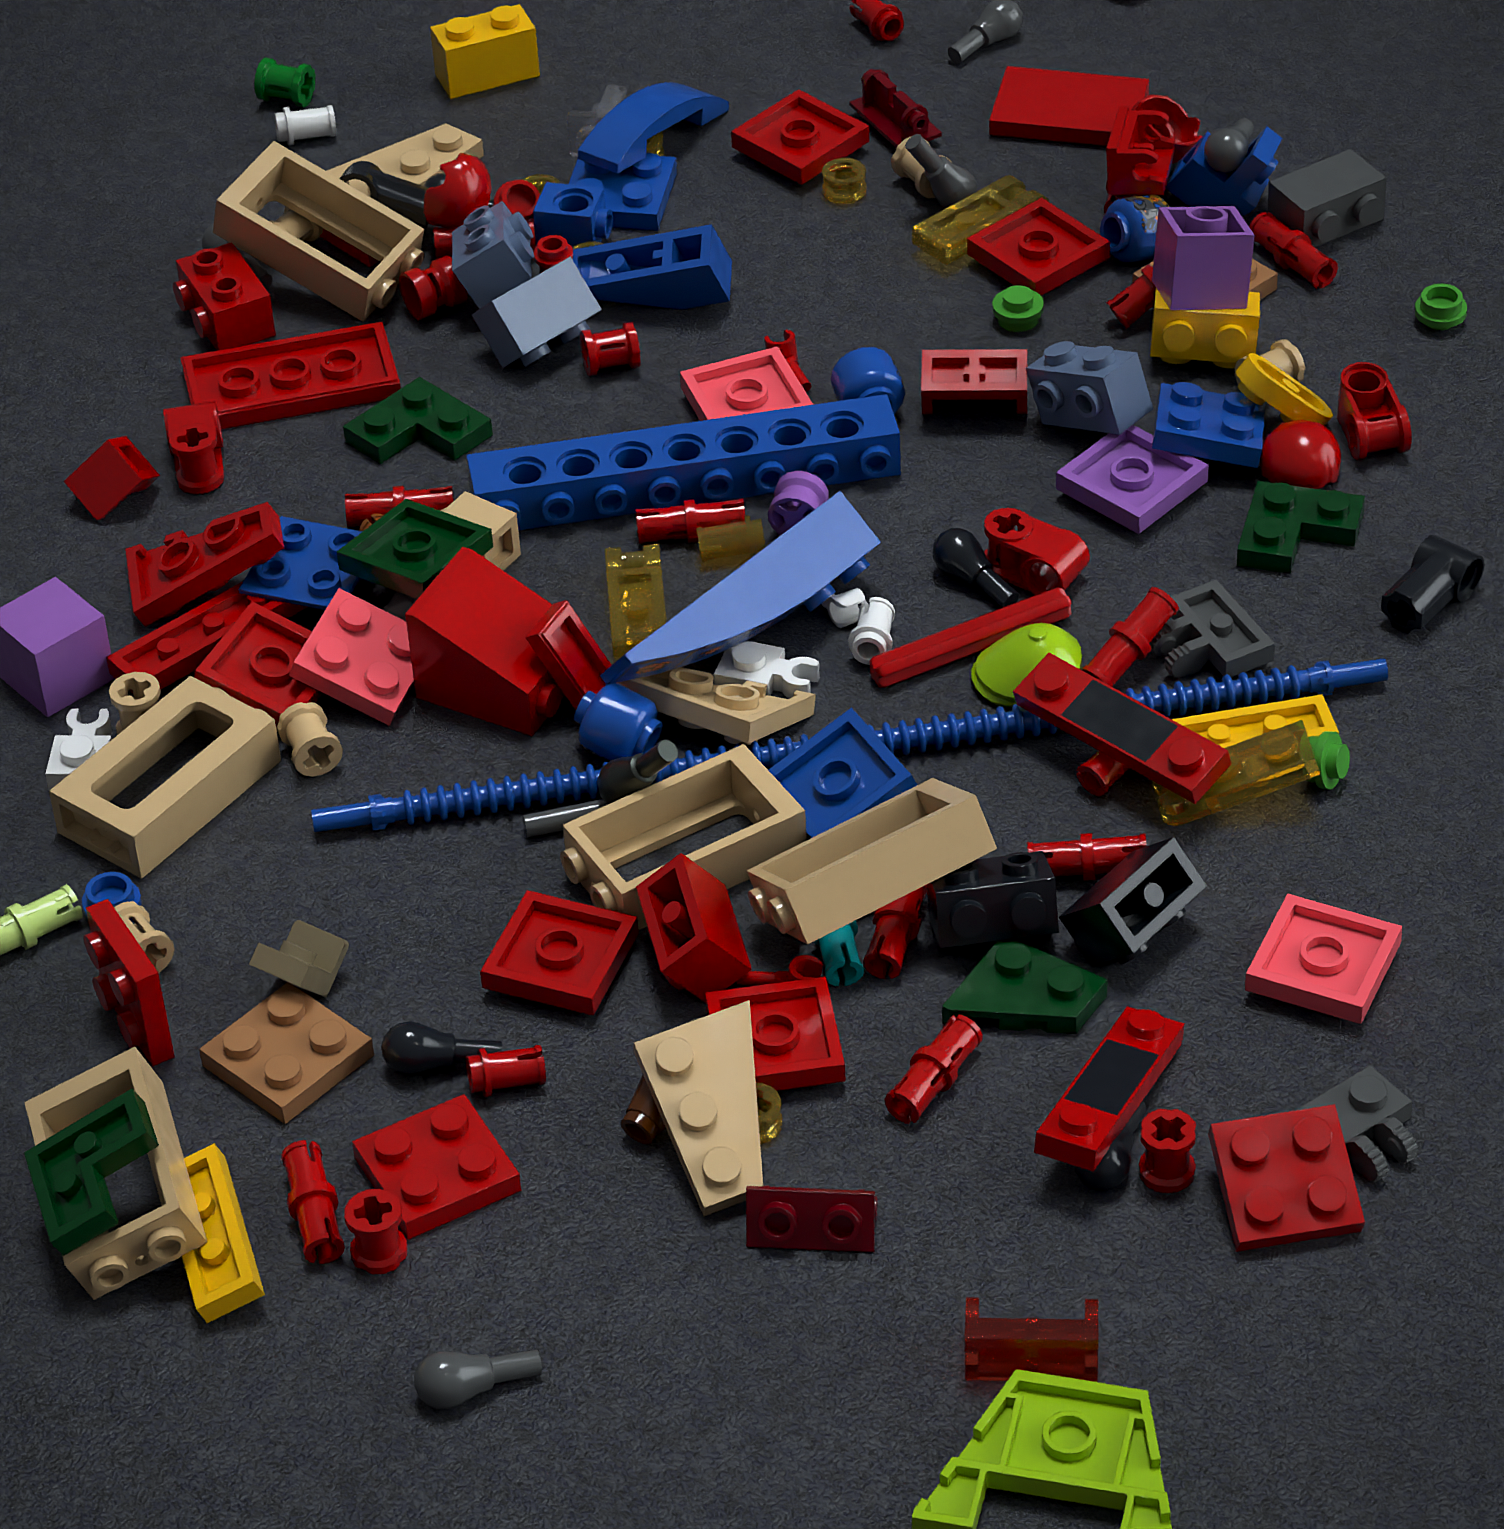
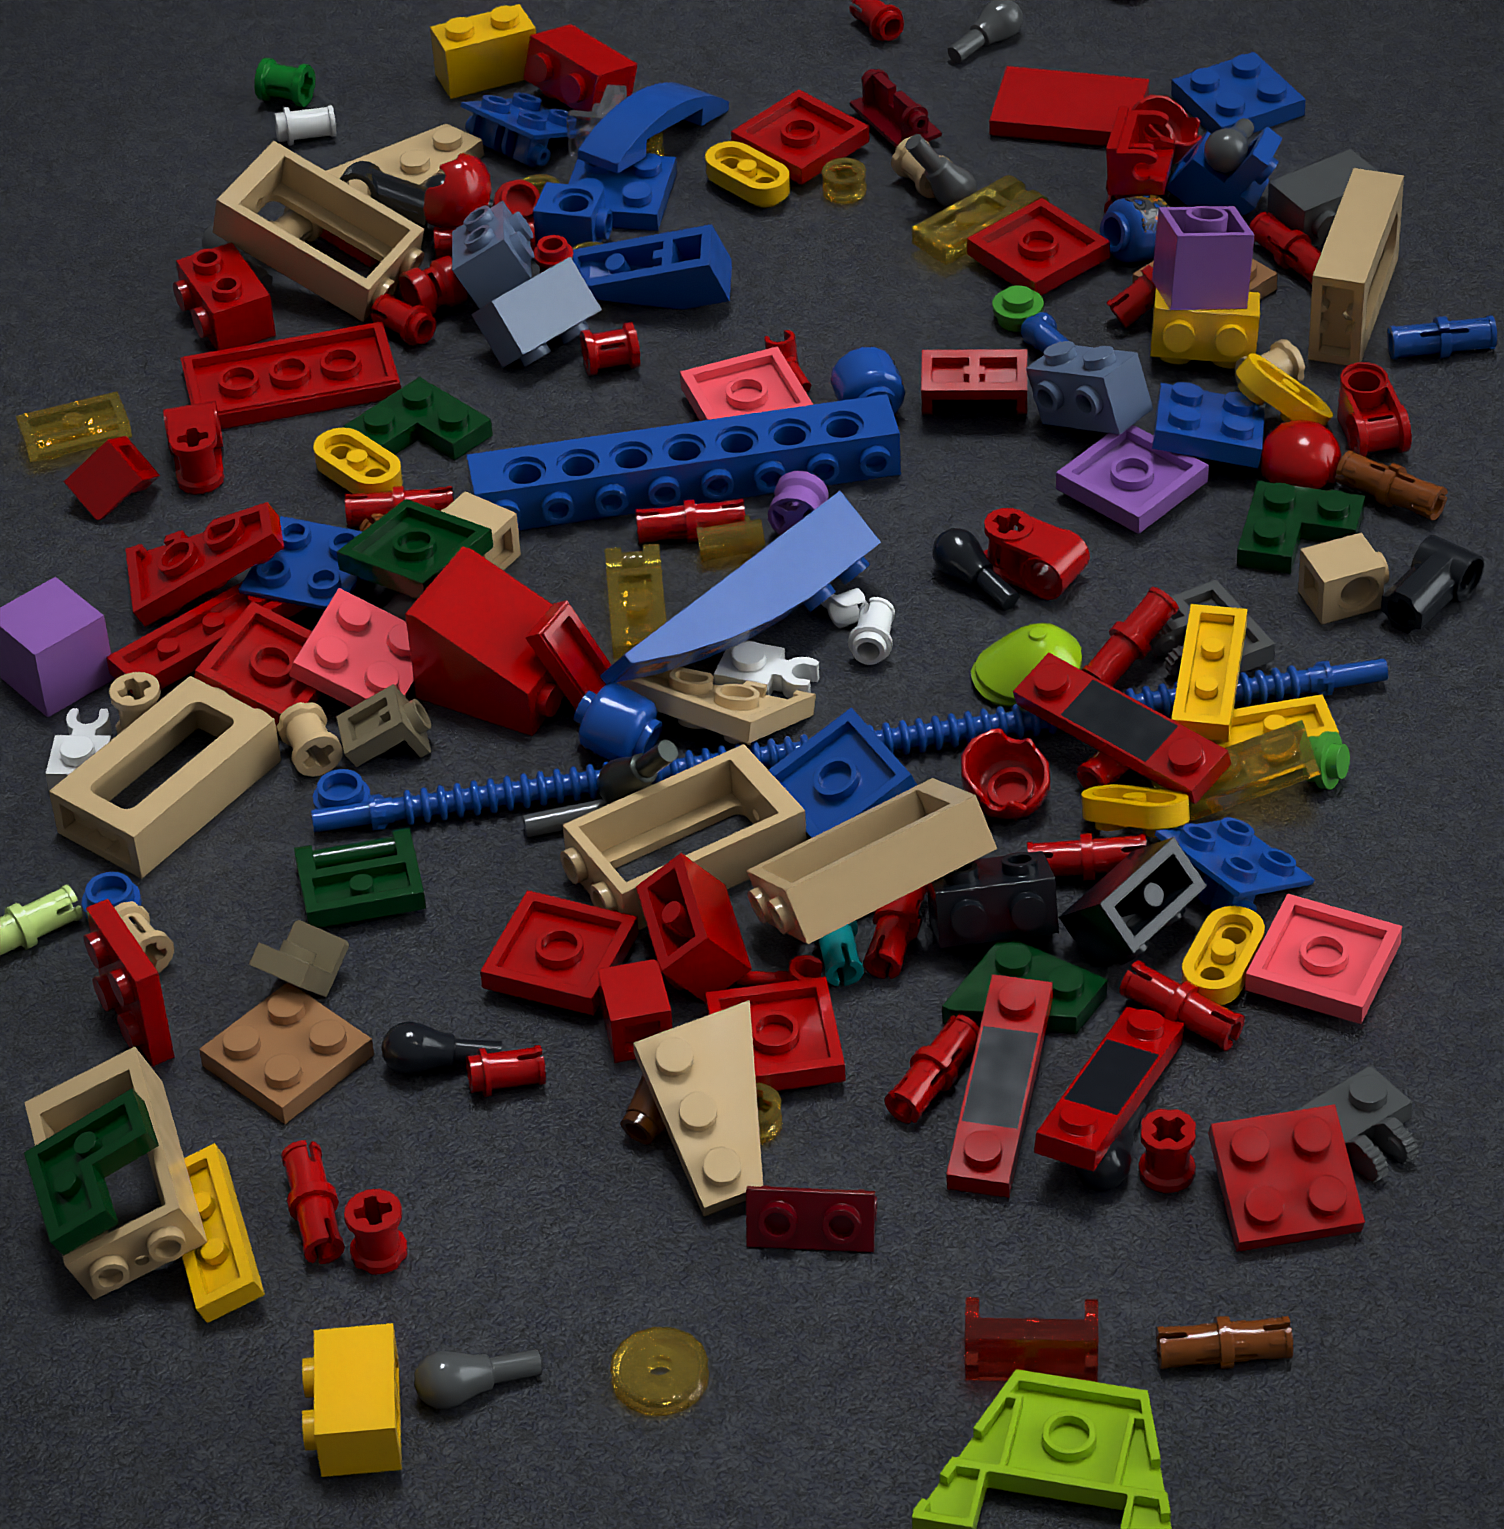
(73, 426): none -> clear yellow plate
(340, 788): none -> blue plate
(354, 1400): none -> yellow brick
(356, 461): none -> yellow plate
(360, 880): none -> dark green plate
(383, 723): none -> dark tan bracket
(412, 323): none -> red pin
(438, 1165): red plate -> none
(516, 126): none -> blue hinge
(576, 67): none -> red brick
(633, 1005): none -> red panel
(659, 1393): none -> clear yellow piece
(747, 173): none -> yellow plate
(967, 637): red axle -> none
(1000, 1086): none -> red plate
(1005, 775): none -> red hair
(1041, 331): none -> blue arm
(1127, 806): none -> yellow plate
(1182, 1004): none -> red pin
(1210, 670): none -> yellow plate
(1223, 952): none -> yellow plate
(1224, 1342): none -> dark orange pin
(1235, 862): none -> blue hinge
(1236, 91): none -> blue plate
(1342, 578): none -> tan brick
(1355, 267): none -> tan piece
(1391, 485): none -> dark orange pin
(1441, 307): bright green plate -> none
(1442, 337): none -> blue pin

